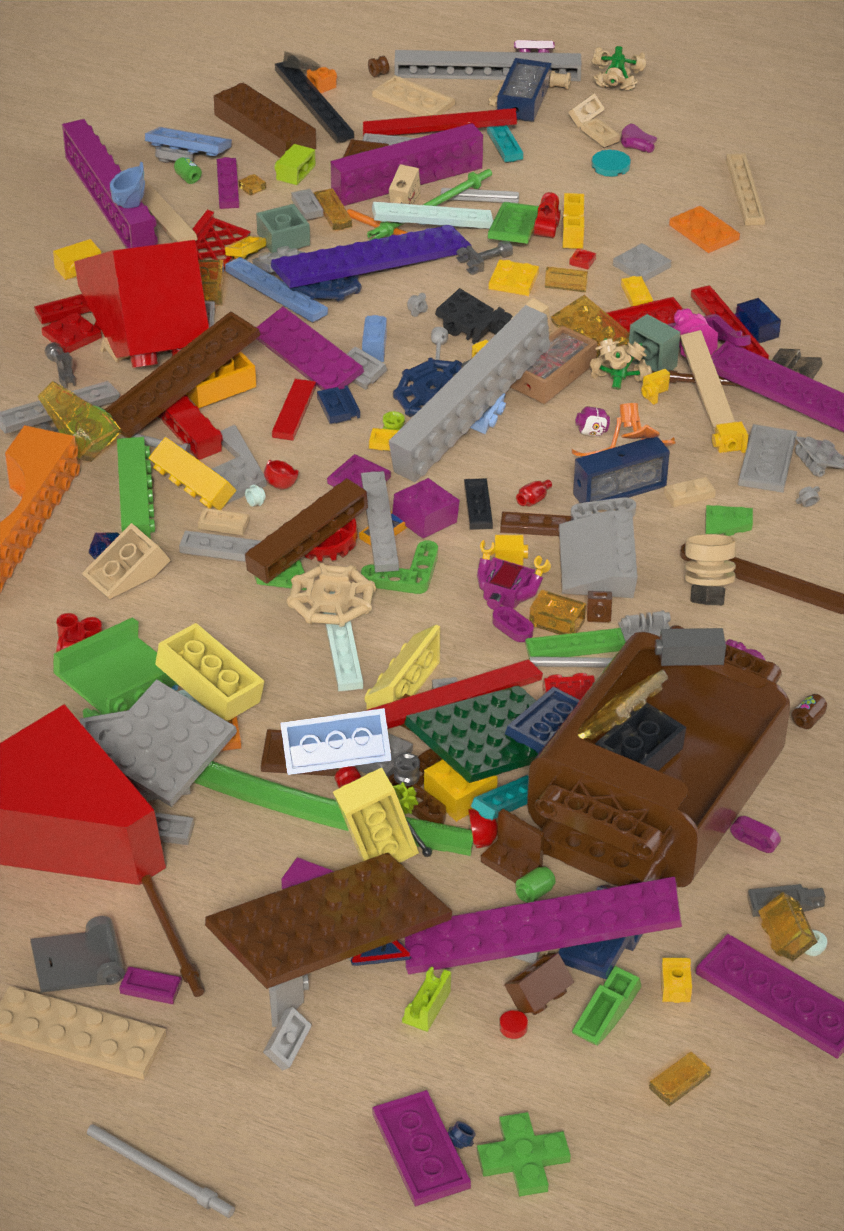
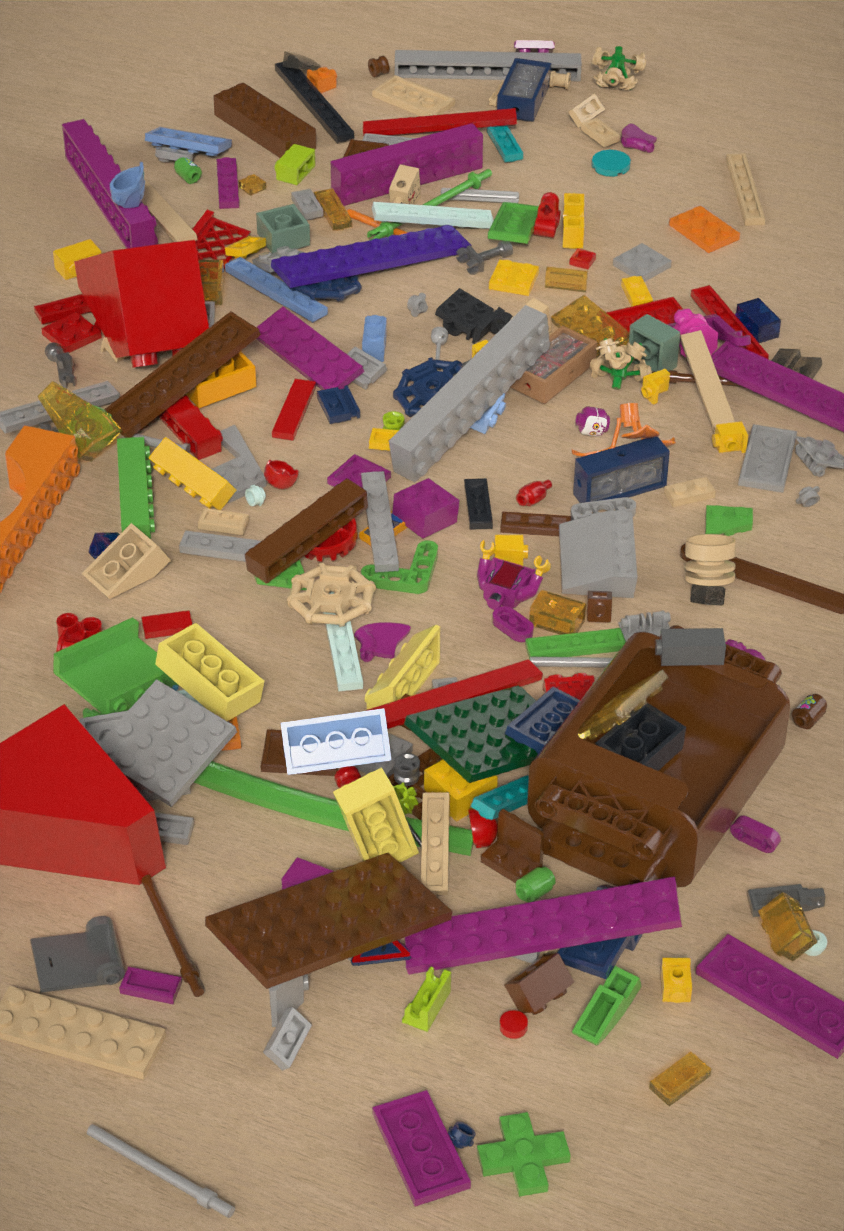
(165, 624): none -> red tile
(380, 639): none -> magenta arm
(435, 842): none -> tan plate

